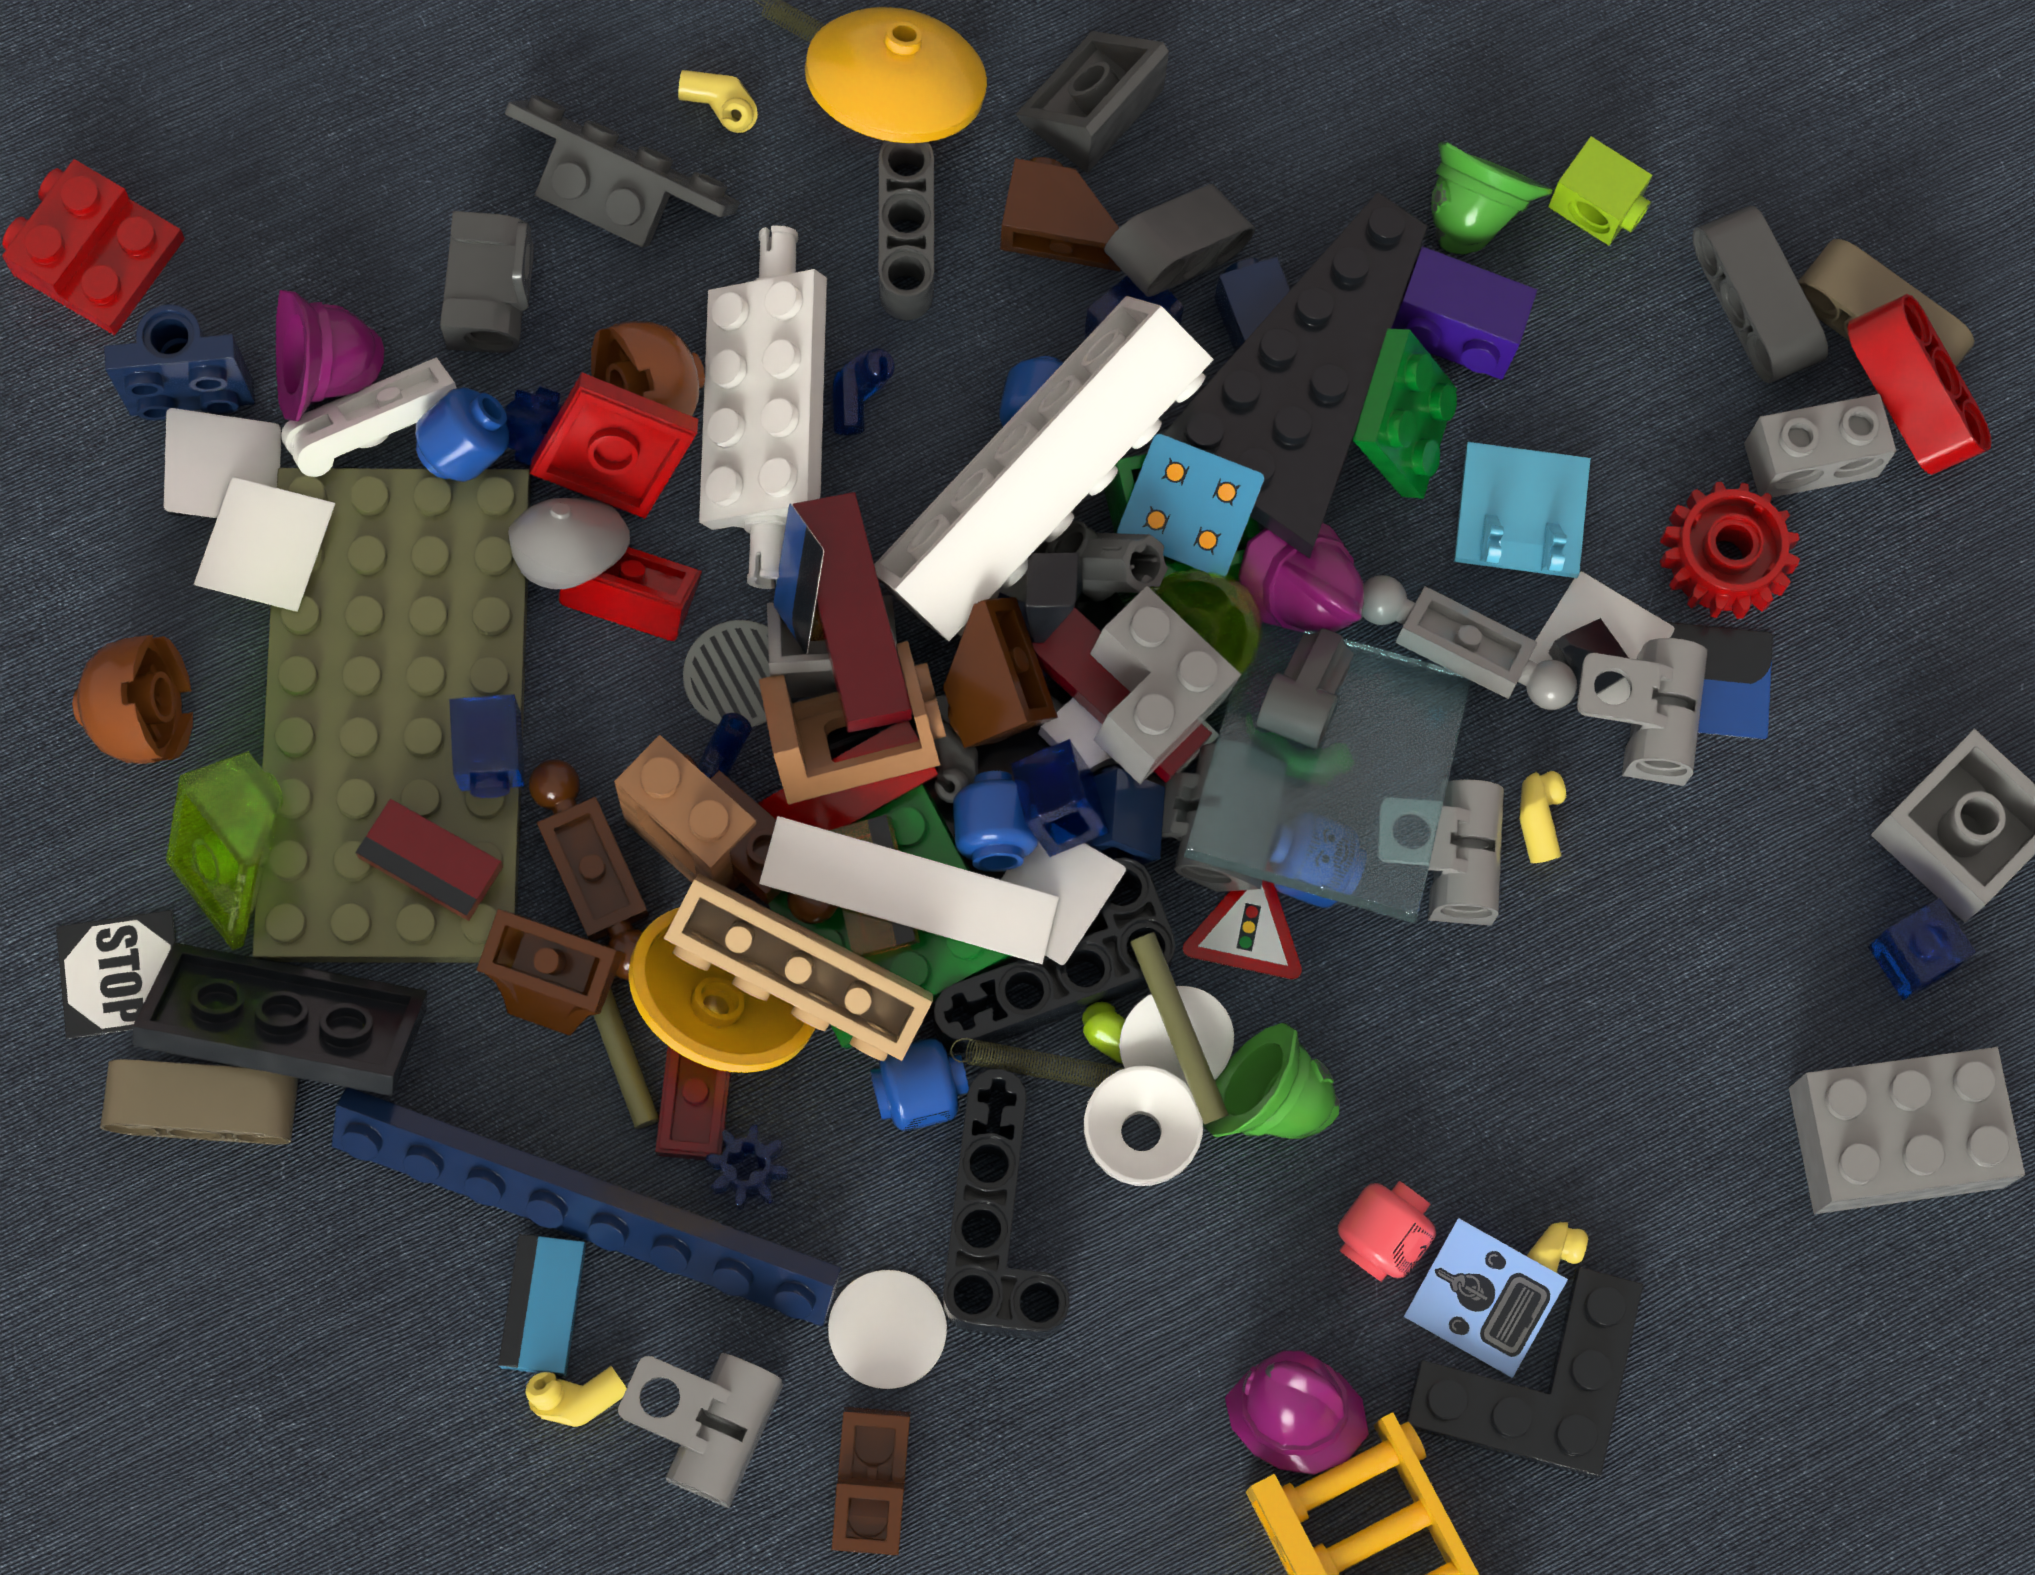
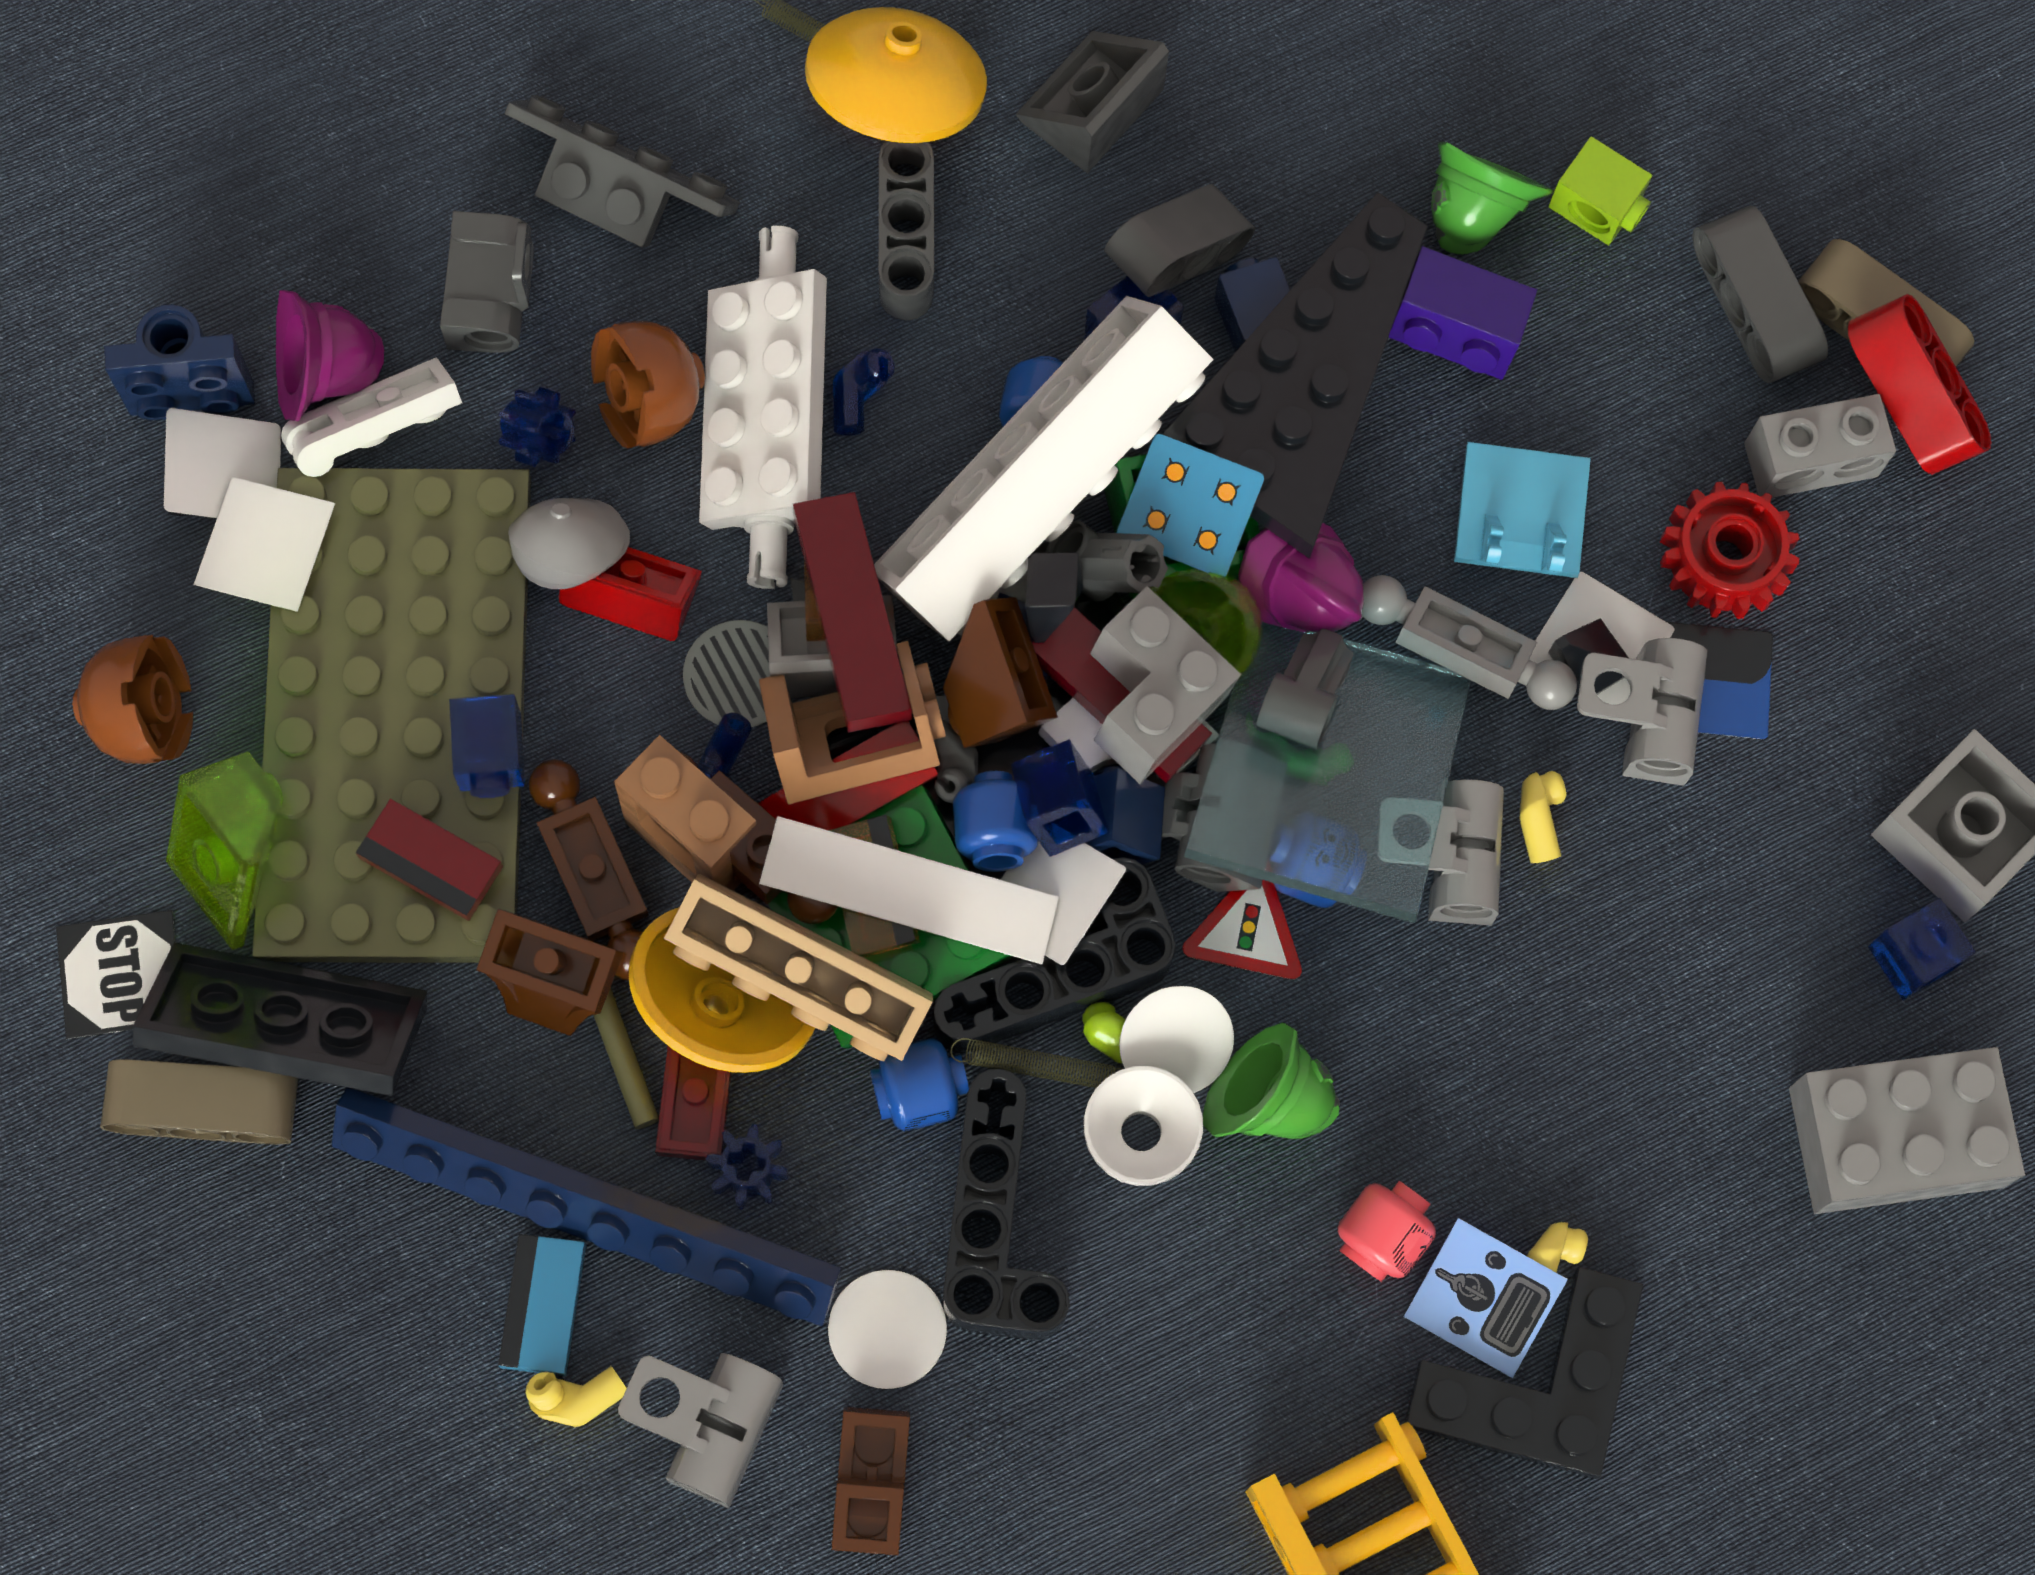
(90, 246): red plate -> none
(462, 434): blue head -> none
(613, 445): red plate -> none
(723, 94): light yellow arm -> none
(798, 578): sticker -> none
(1055, 215): reddish brown slope -> none
(1179, 1028): olive bar -> none
(1297, 1413): magenta piece -> none
(1405, 414): green plate -> none

